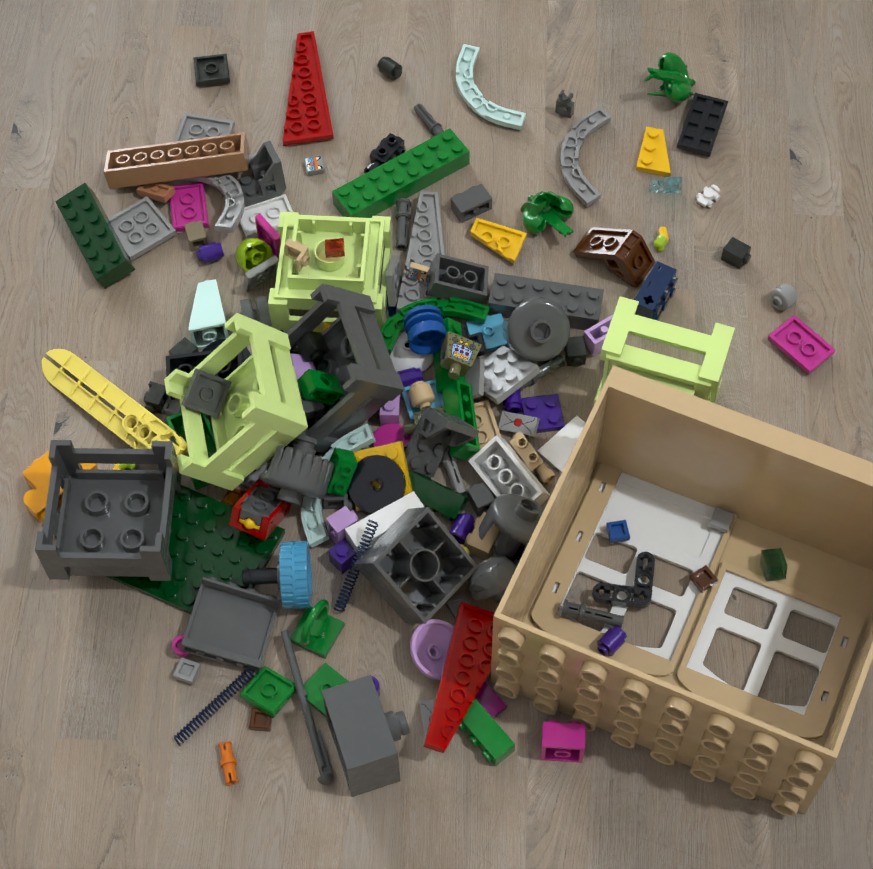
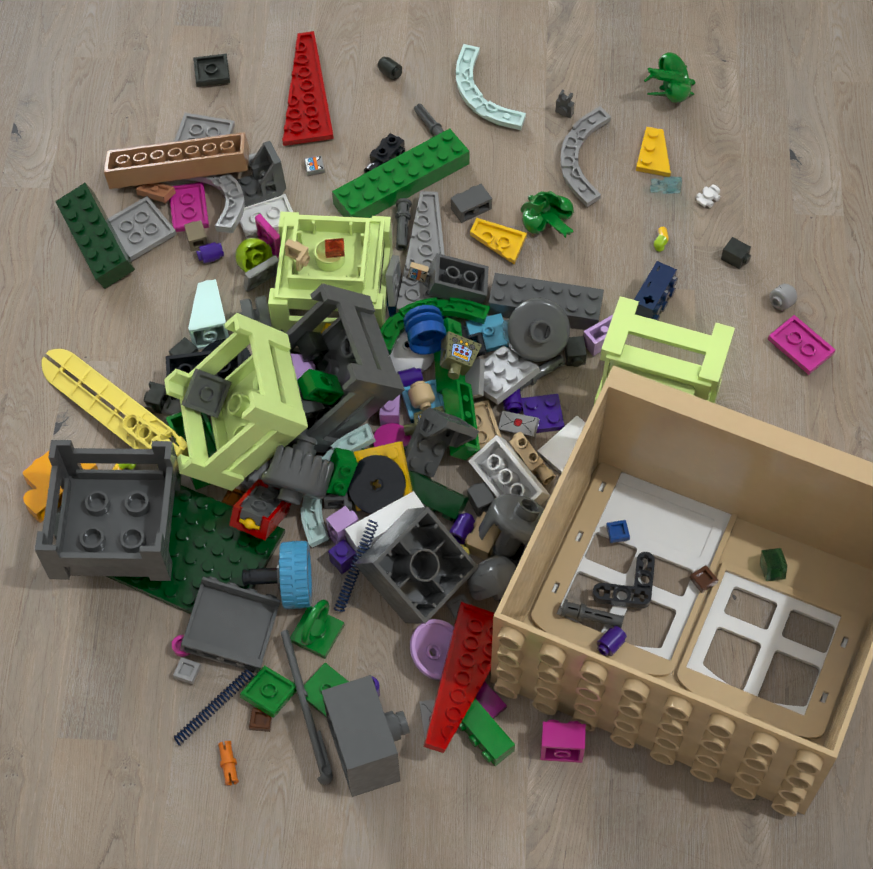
(453, 472): light grey pin -> none
(621, 250): reddish brown bracket -> none
(702, 124): black plate -> none
(721, 520): light grey tile -> none

